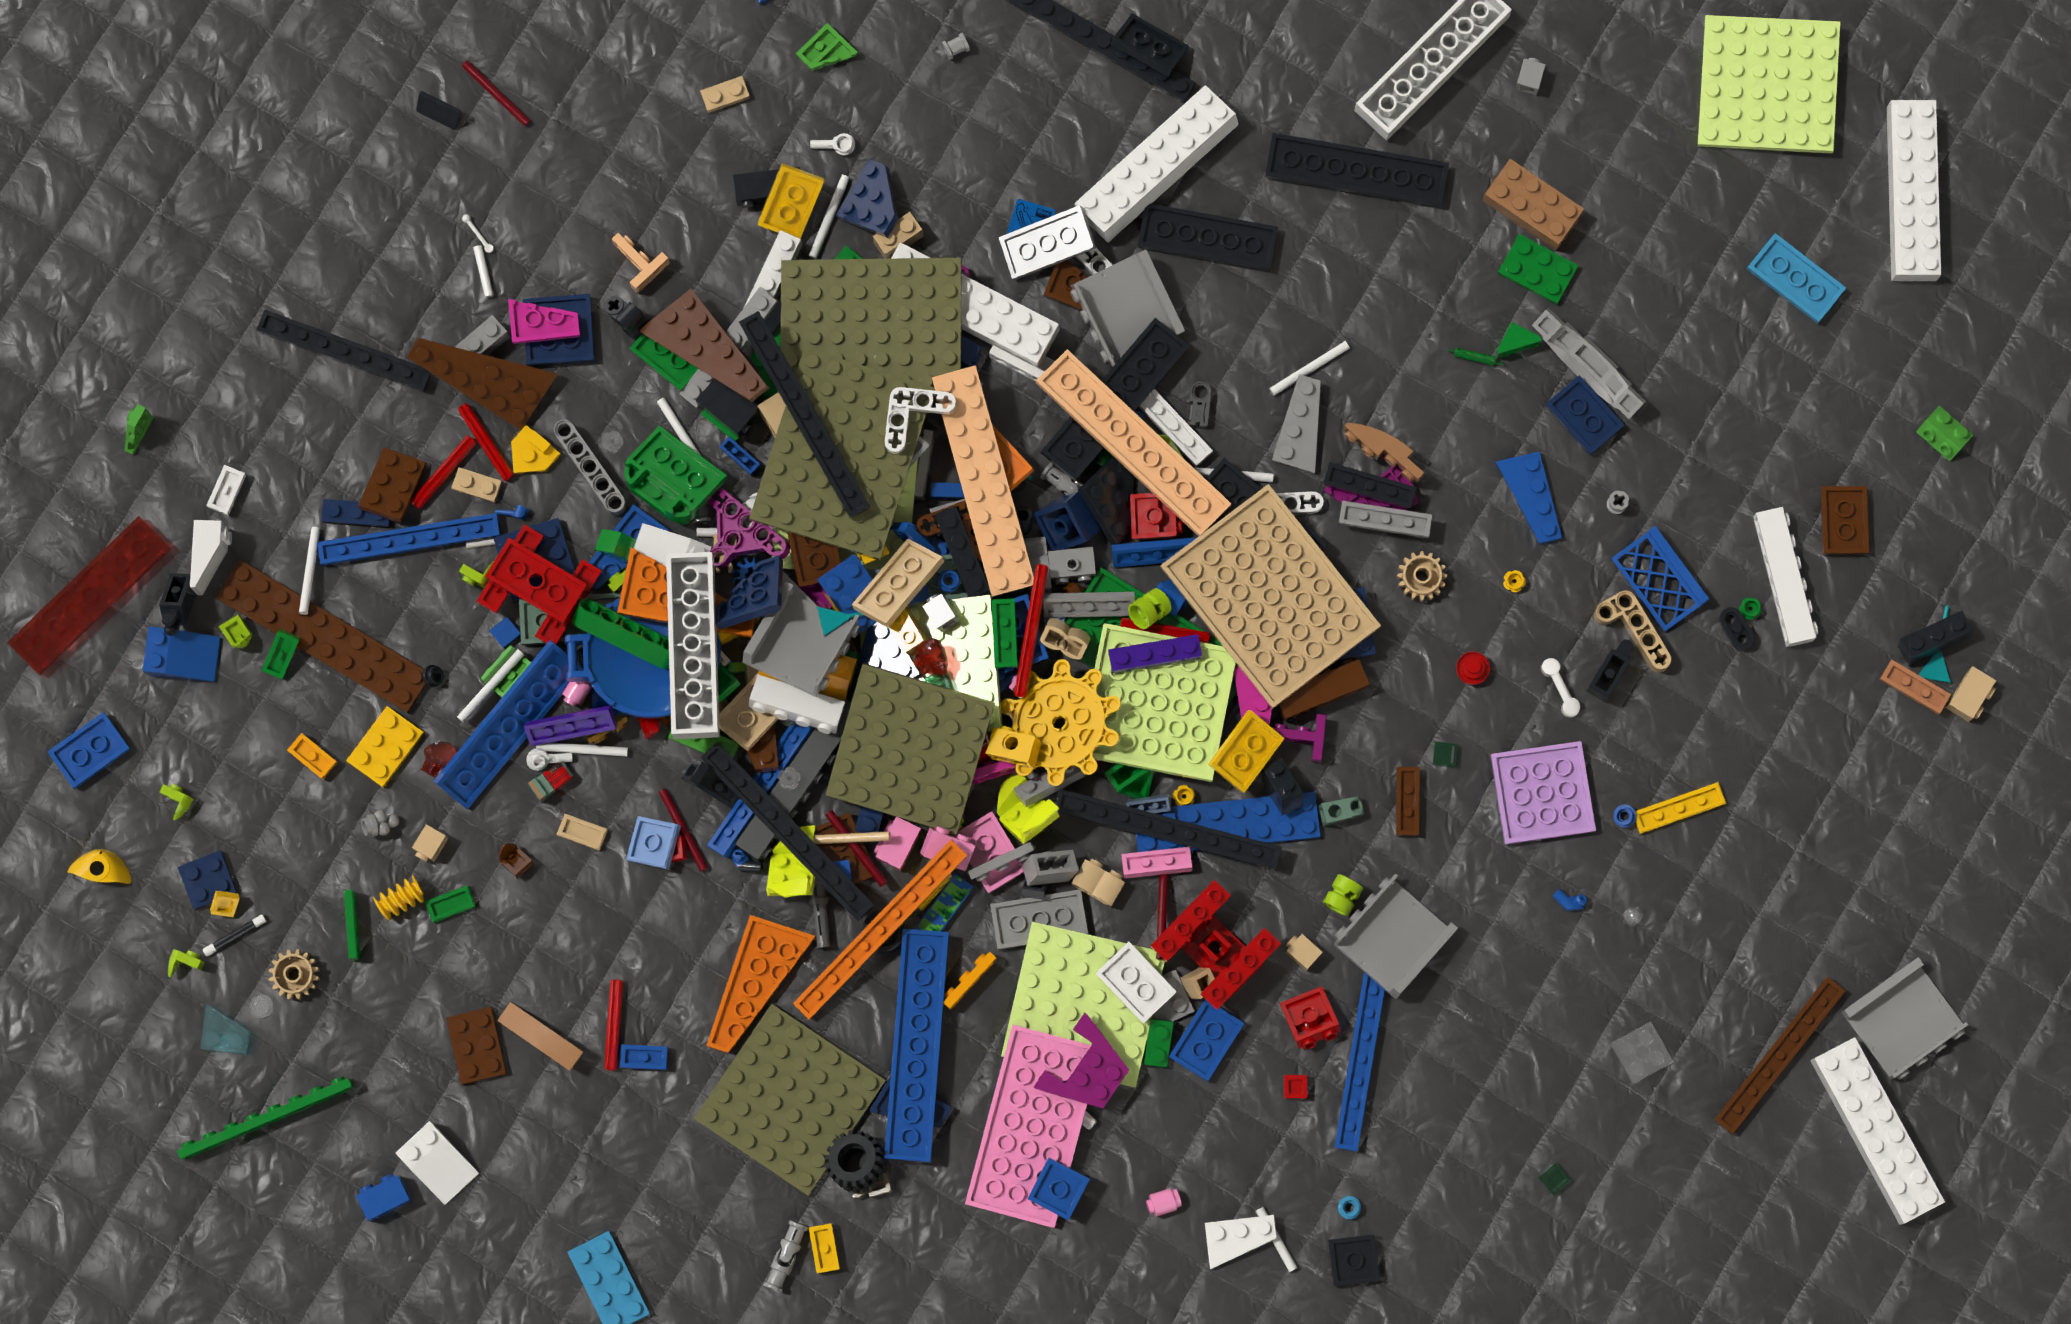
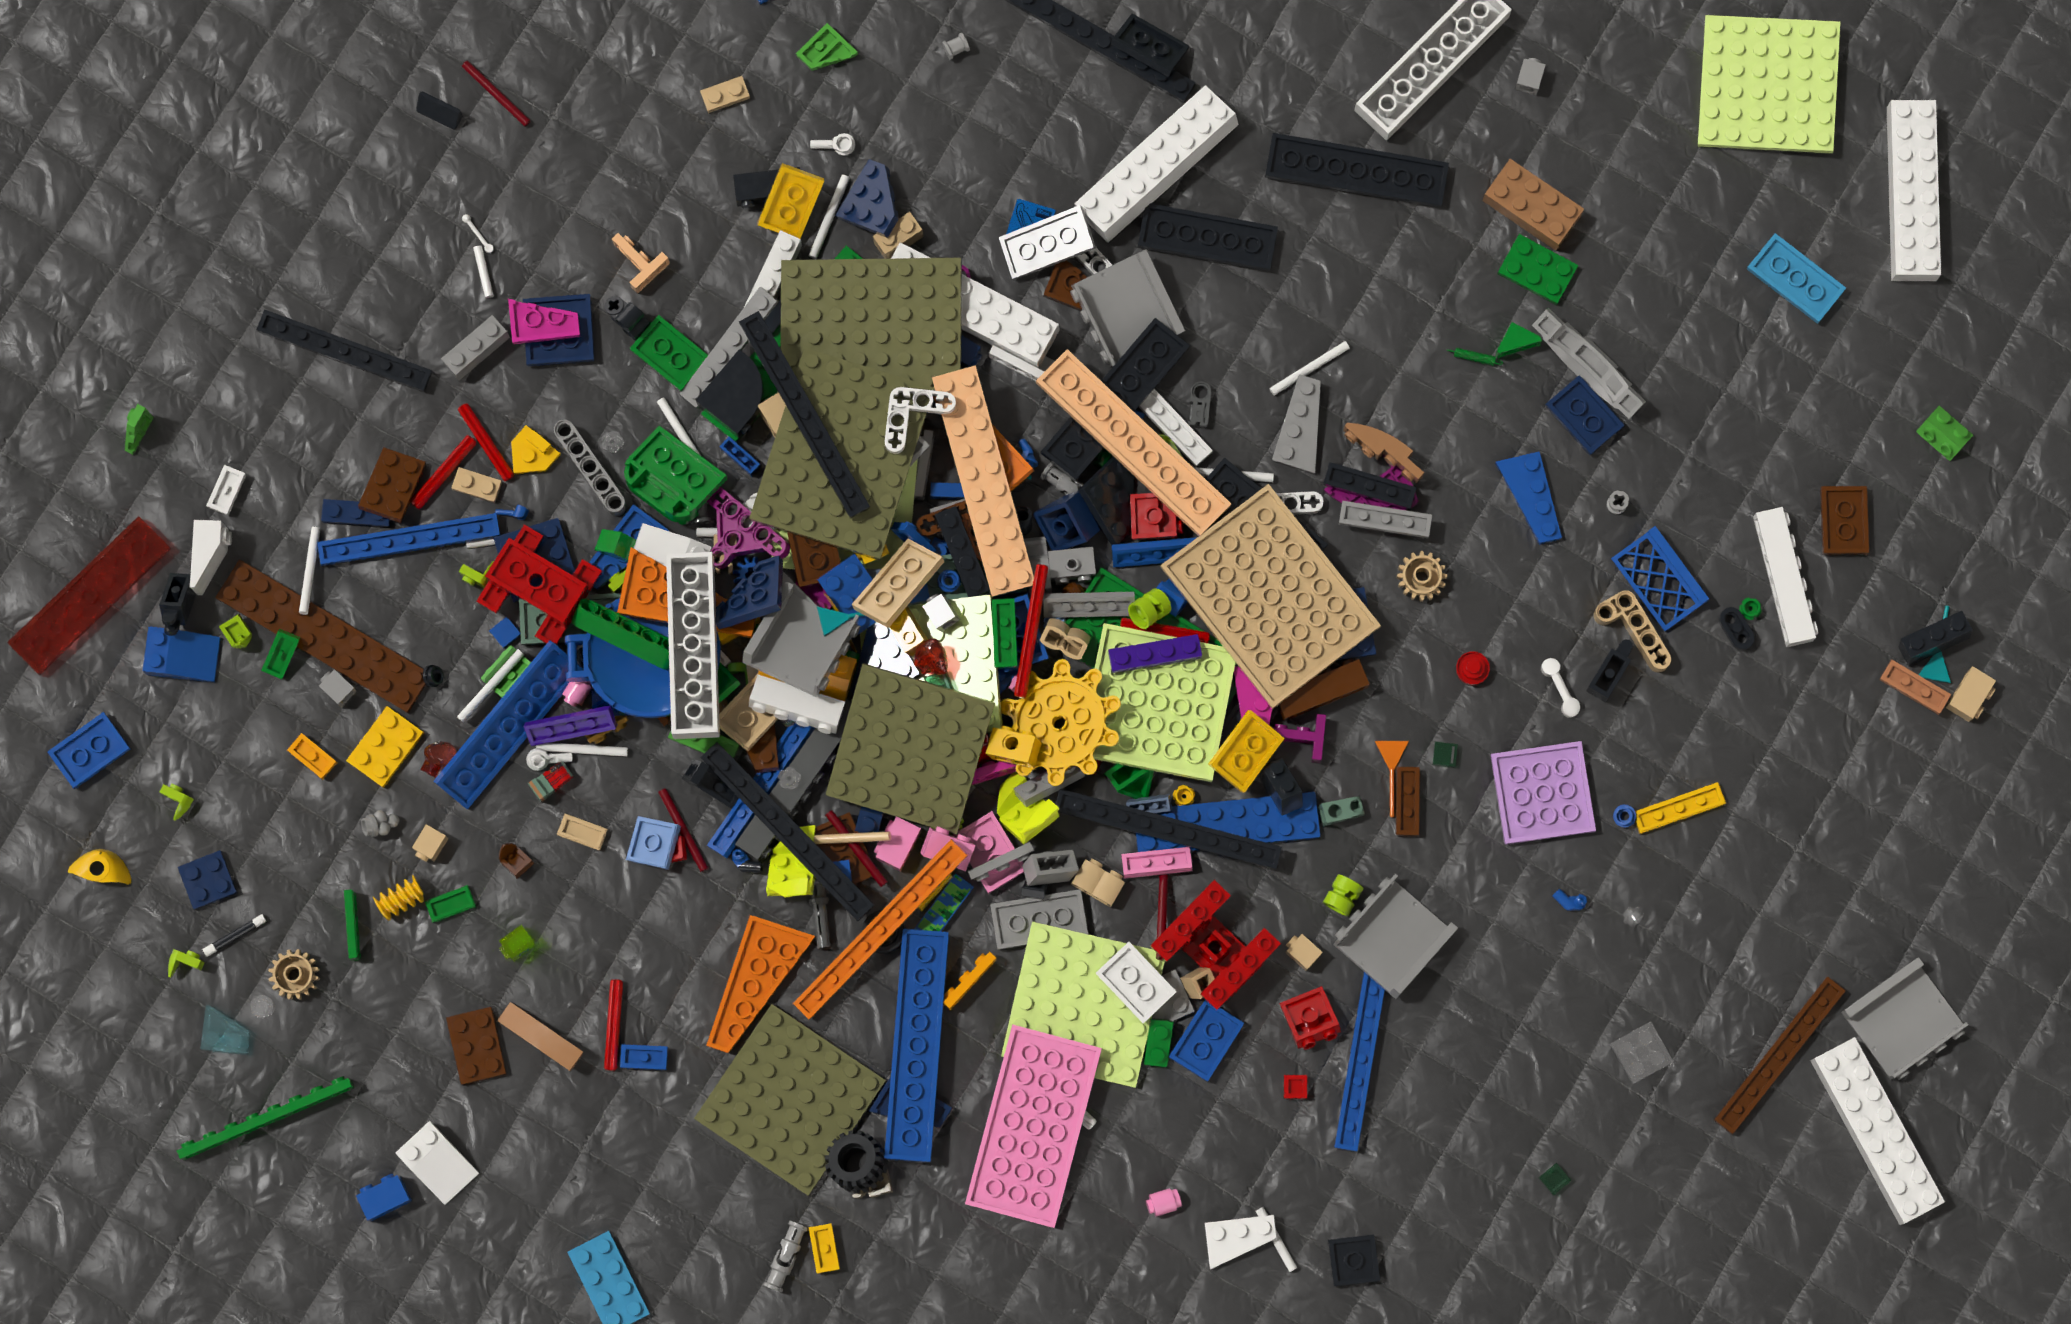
(224, 903): yellow plate -> none
(337, 687): none -> light grey brick
(495, 383): reddish brown wing -> none
(516, 943): none -> clear neon green brick
(649, 726): red plate -> none
(698, 338): reddish brown wing -> none
(1028, 453): none -> blue plate
(1058, 1188): blue plate -> none
(1095, 1075): magenta wing -> none
(1352, 1200): dark azure plate -> none
(1391, 753): none -> orange piece
(1520, 581): yellow plate -> none

